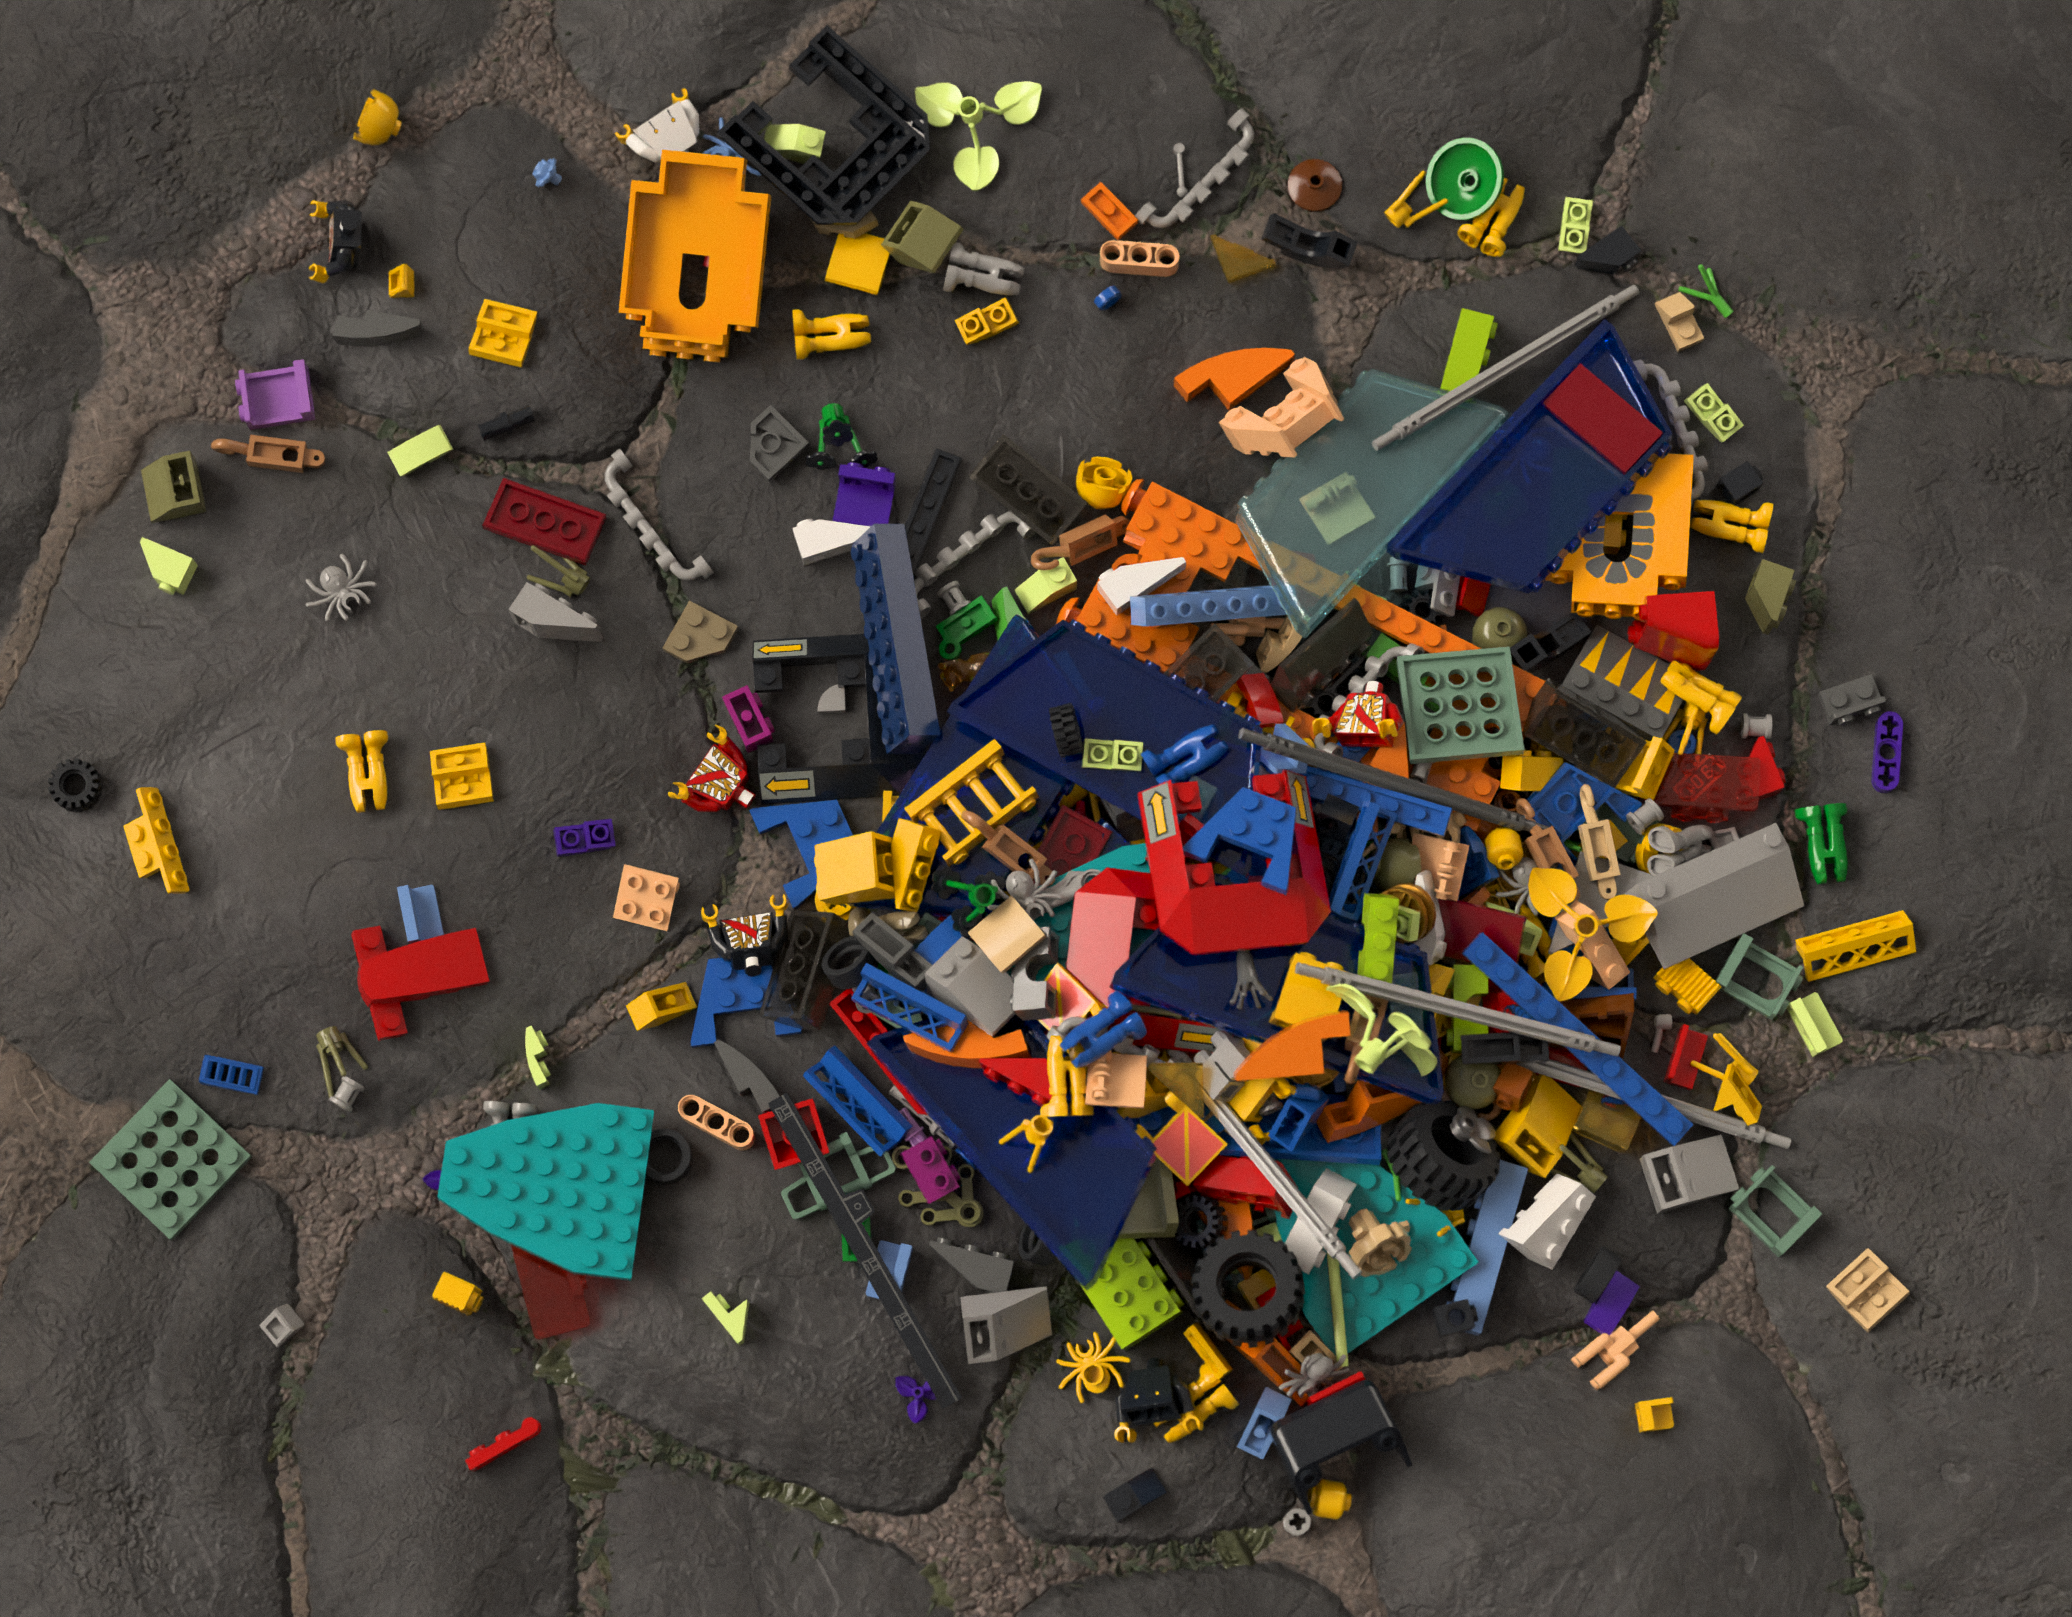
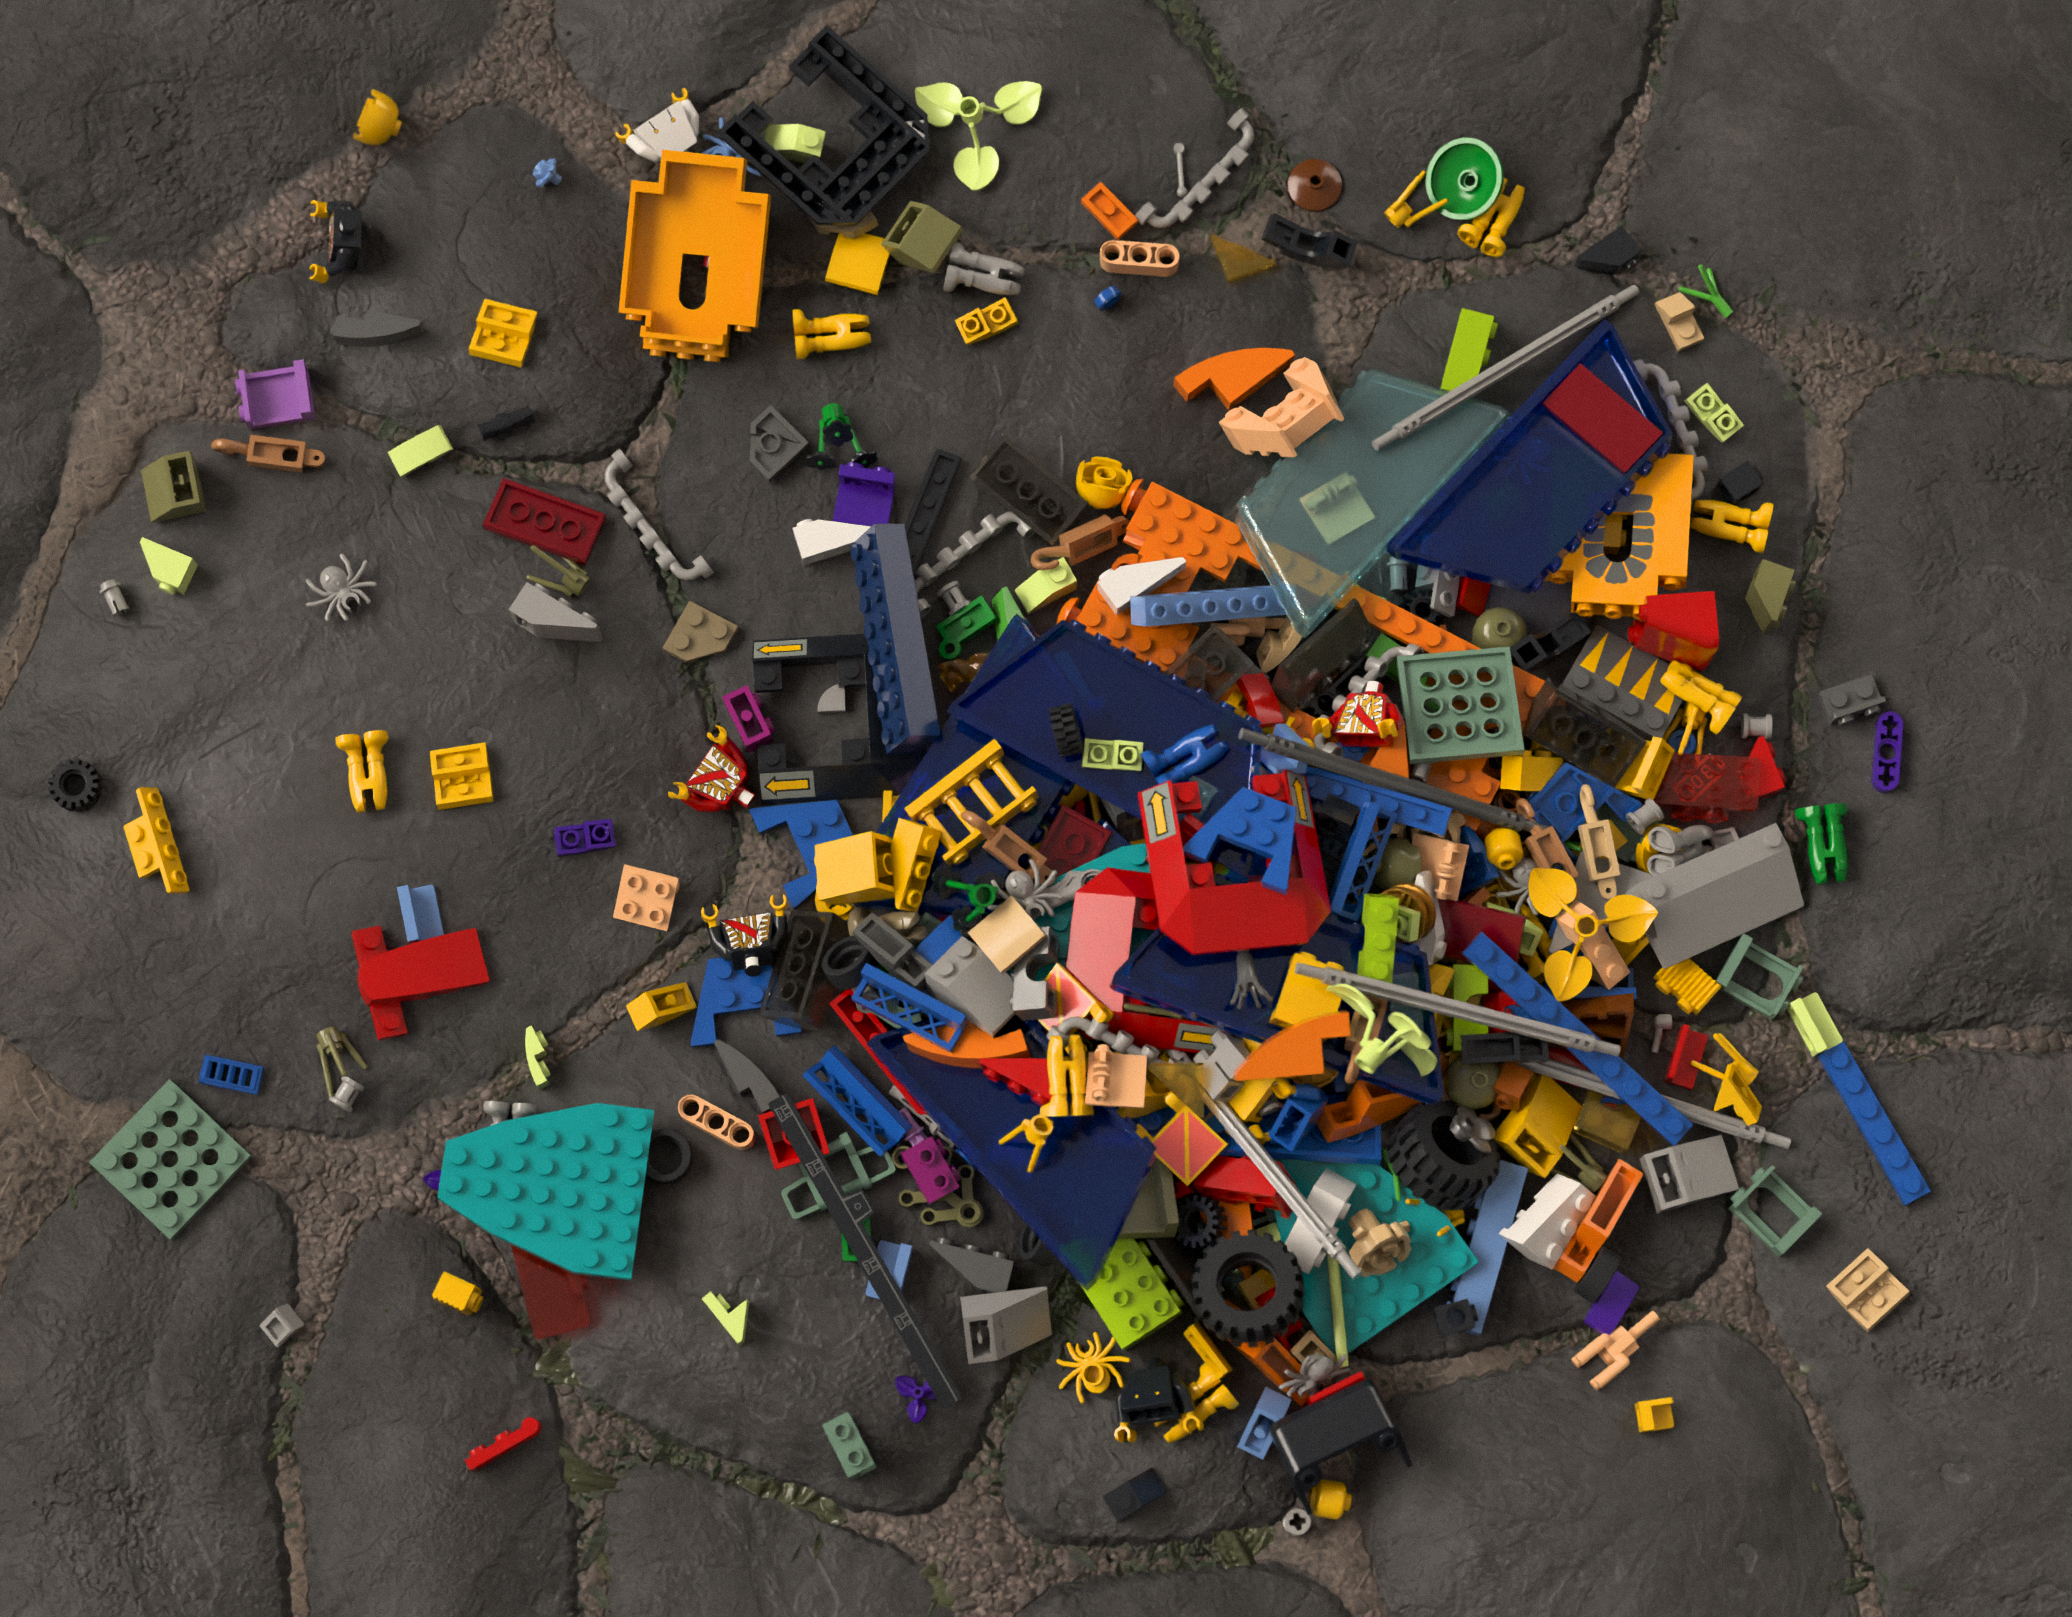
(114, 597): none -> light grey pin
(401, 282): yellow slope -> none
(849, 1446): none -> sand green panel
(1095, 1046): blue piece -> none
(1575, 225): yellowish green slope -> none
(1599, 1220): none -> orange slope
(1857, 939): yellow fence -> none
(1873, 1123): none -> blue plate

